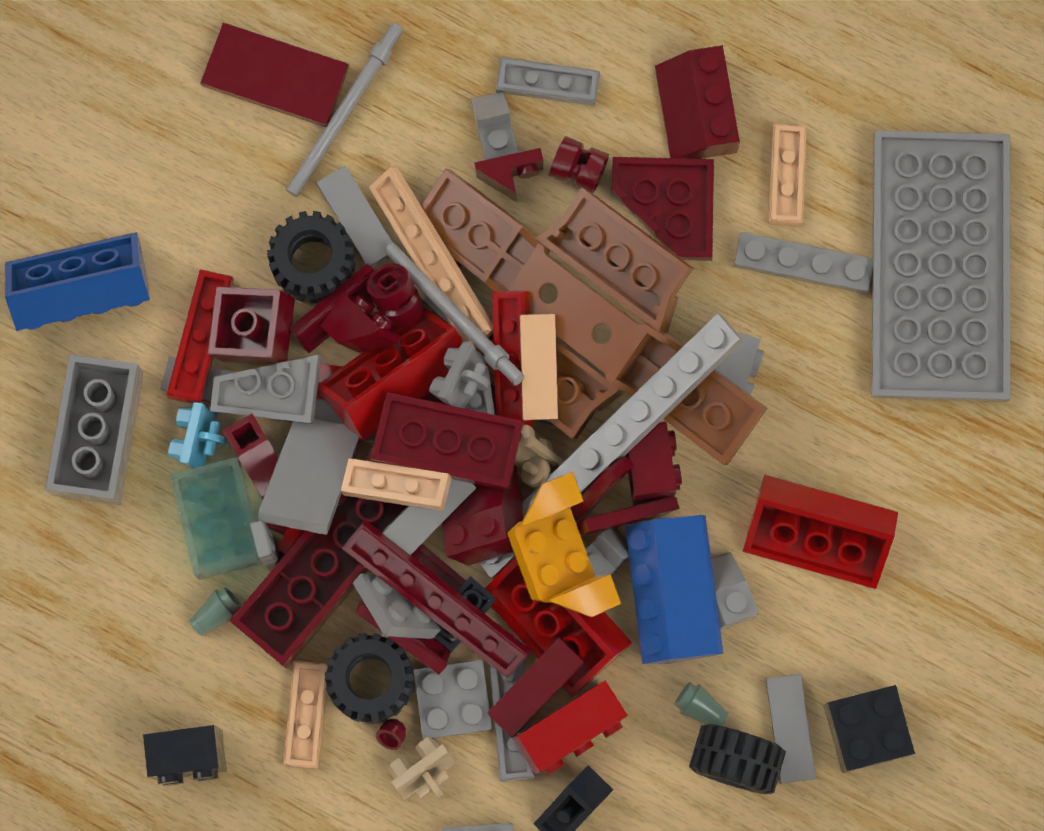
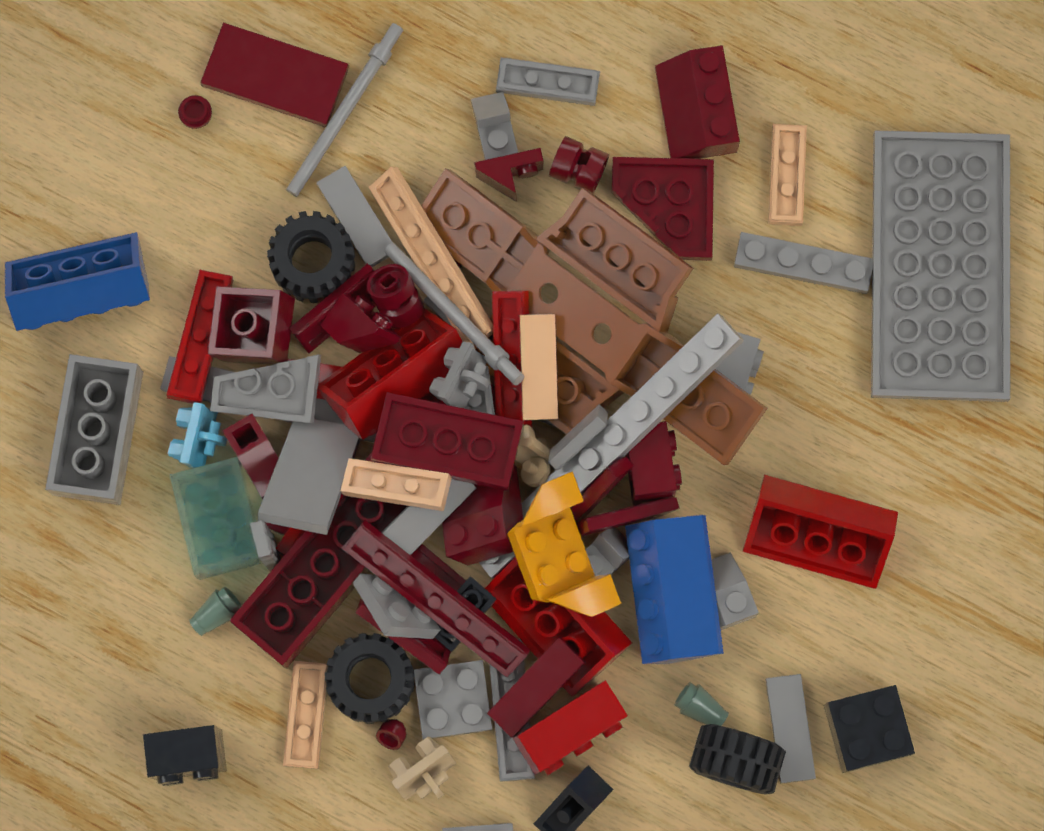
(195, 112): none -> dark red plate
(578, 437): none -> light grey tile

